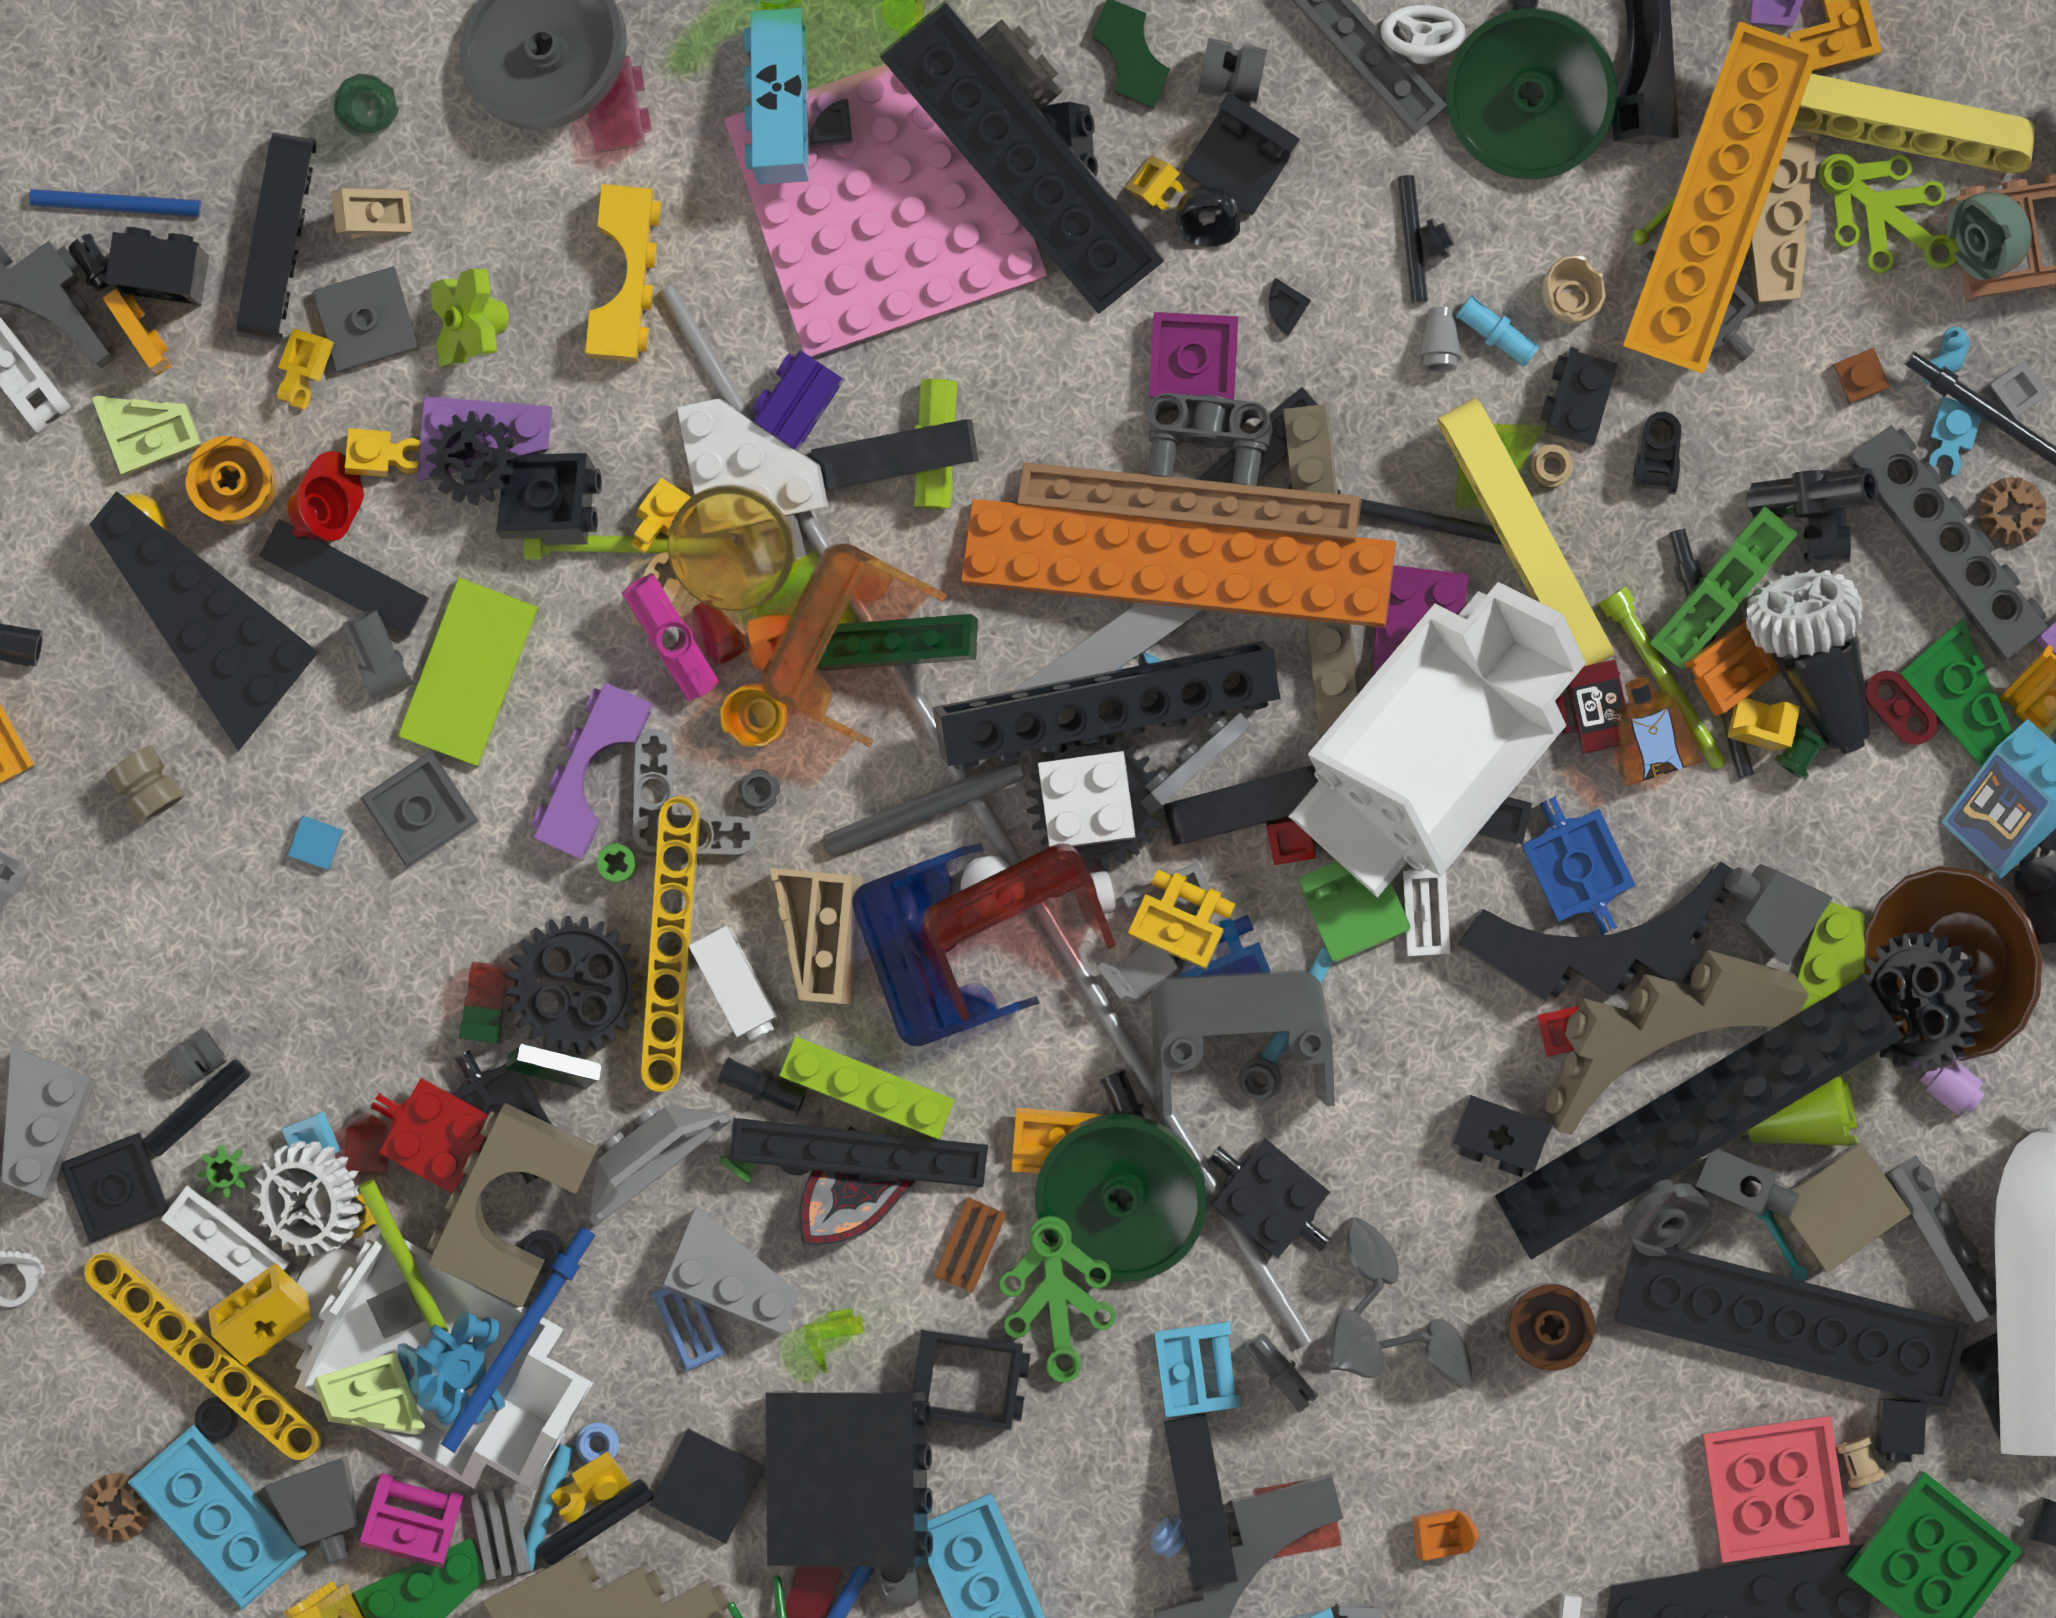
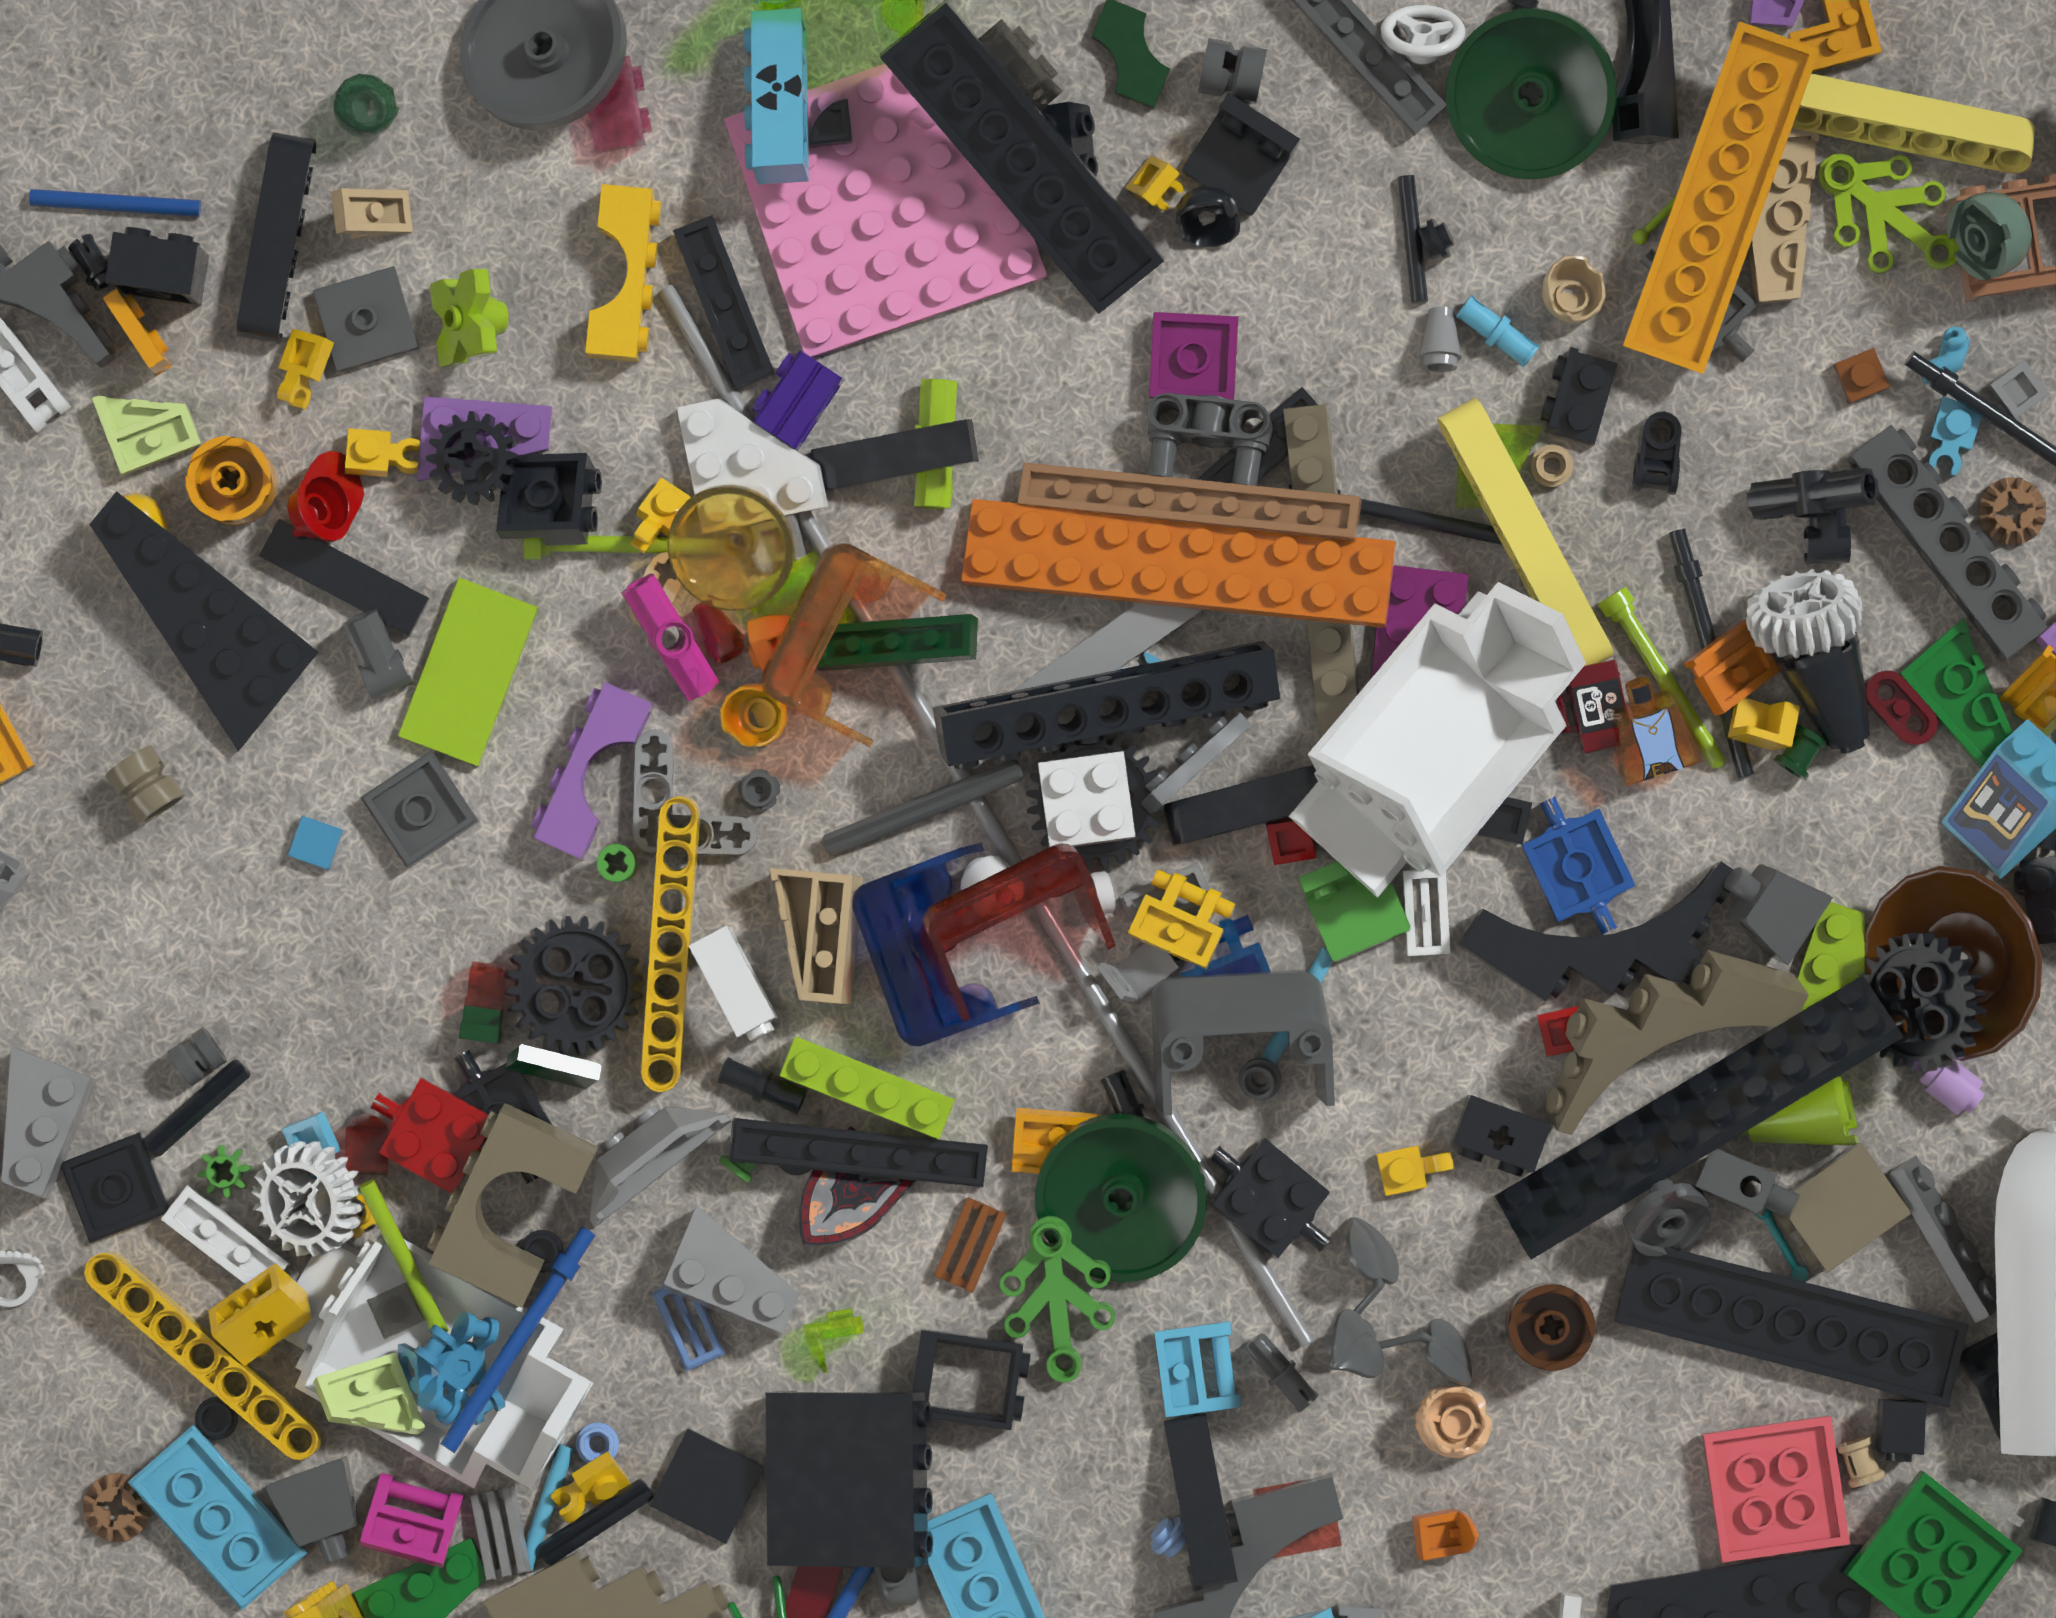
(724, 302): none -> black plate
(1286, 306): black tile -> none
(1406, 1170): none -> yellow plate
(1453, 1421): none -> light nougat hair
(1723, 587): bright green slope -> none

